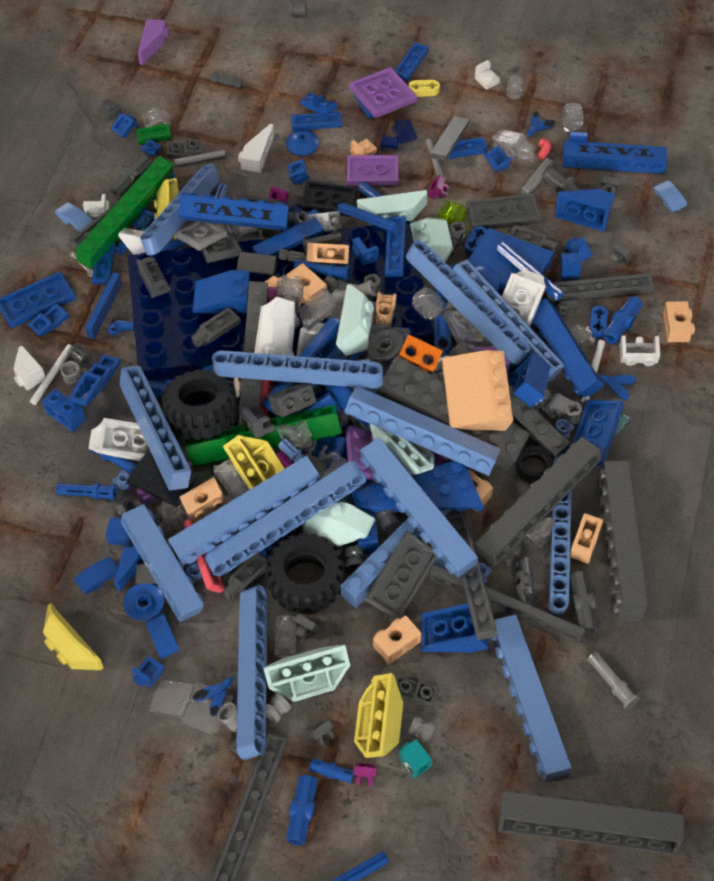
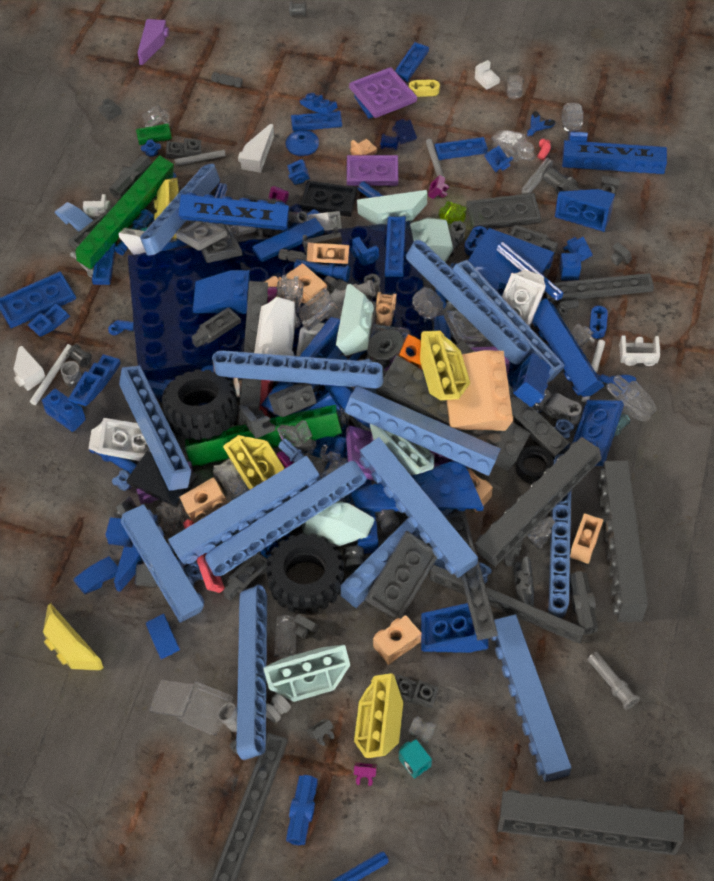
(96, 491): blue pin -> none
(103, 305): blue tile -> none
(124, 124): blue bracket -> none
(143, 594): blue dish -> none
(147, 672): blue bracket -> none
(152, 277): dark grey hinge -> none
(216, 691): blue piece -> none
(257, 263): dark grey hinge -> none
(331, 770): blue pin -> none
(367, 217): blue axle -> none
(443, 366): none -> light yellow wedge
(449, 138): tile -> none
(623, 320): blue piece -> none
(635, 399): none -> clear hinge
(670, 195): medium blue slope -> none
(678, 321): light nougat brick -> none

